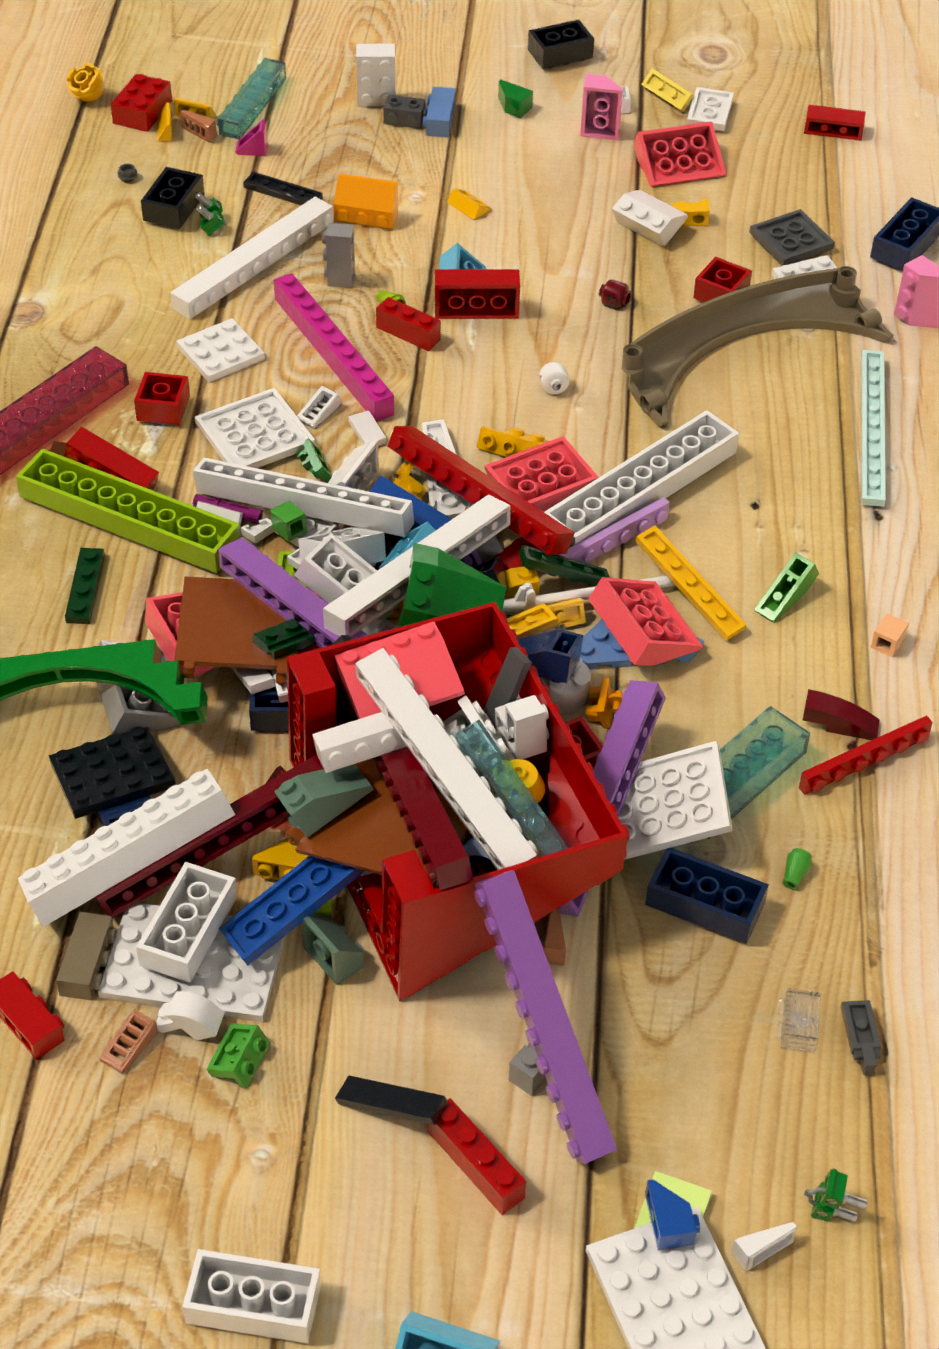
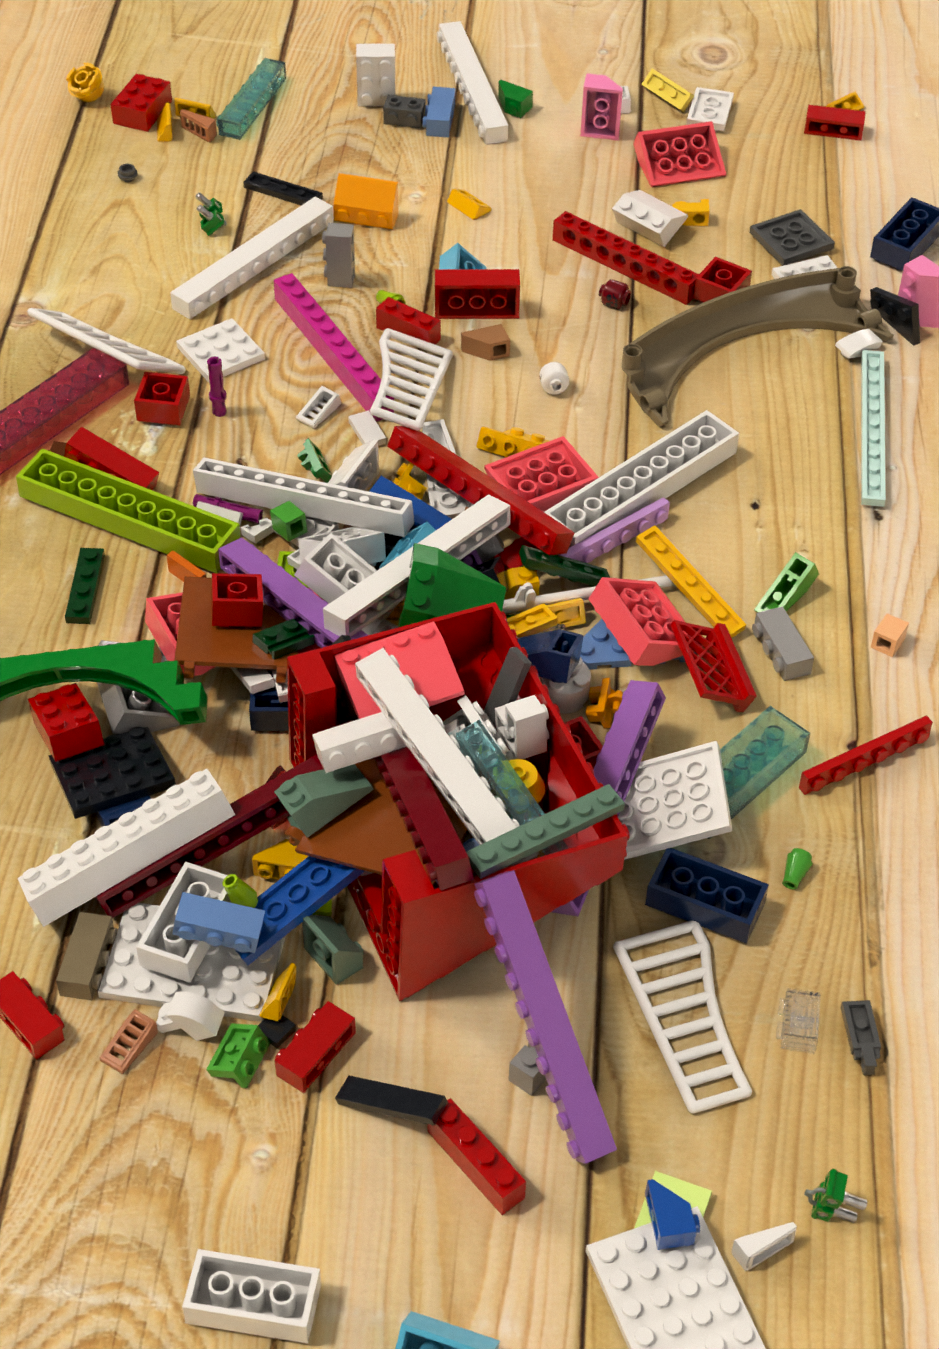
(66, 721): none -> red brick
(106, 343): none -> white bar
(172, 197): black brick -> none
(181, 567): none -> orange tile
(217, 393): none -> magenta pin
(218, 922): none -> medium blue brick
(237, 600): none -> red brick
(239, 891): none -> lime cone
(254, 141): dark pink slope -> none
(254, 430): white plate -> none
(277, 1031): none -> black tile
(279, 994): none -> yellow slope
(315, 1046): none -> red brick
(387, 378): none -> white bar
(472, 83): none -> white brick
(486, 342): none -> medium nougat slope
(544, 831): none -> sand green plate
(554, 940): nougat slope -> none
(560, 44): black brick -> none
(625, 257): none -> red brick
(713, 1020): none -> white bar
(722, 657): none -> red fence
(783, 643): none -> light grey brick
(840, 716): dark red slope -> none
(849, 101): none -> yellow slope
(853, 344): none -> white slope
(898, 313): none -> black wing

